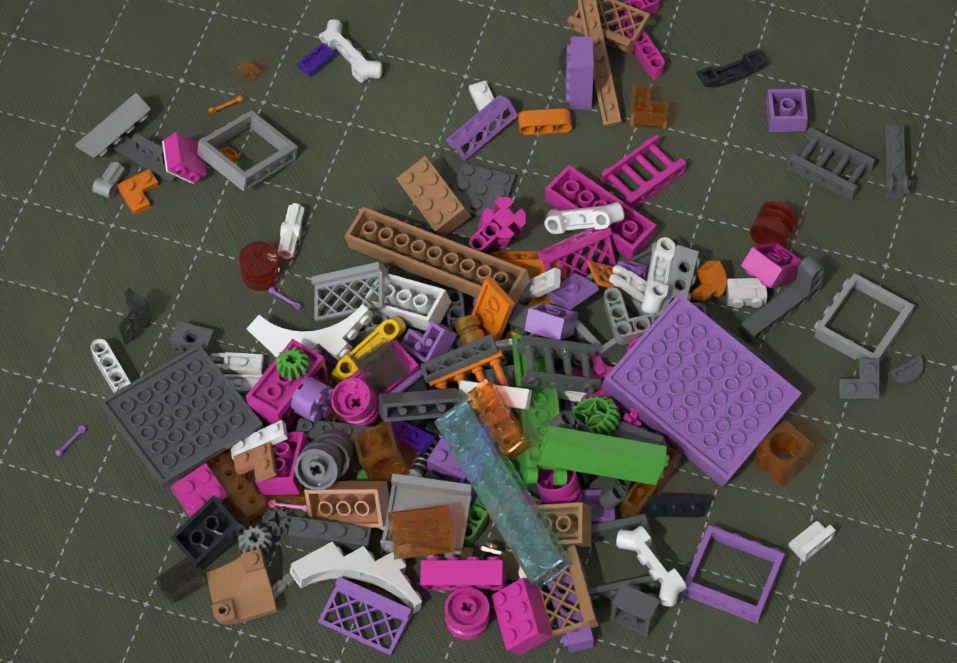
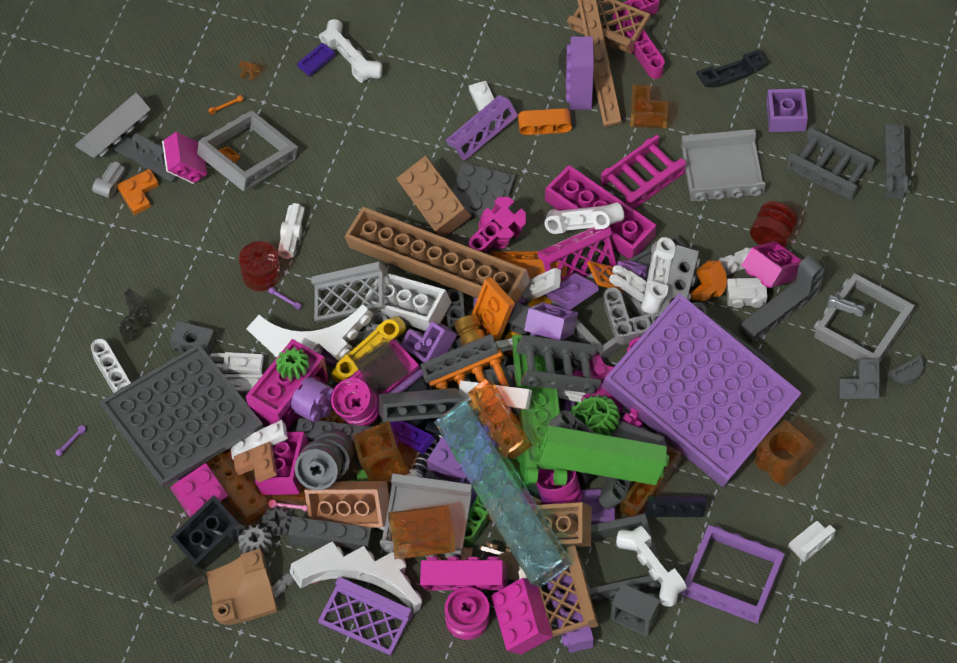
(722, 165): none -> light grey panel
(733, 263): none -> white hinge
(846, 305): none -> axle

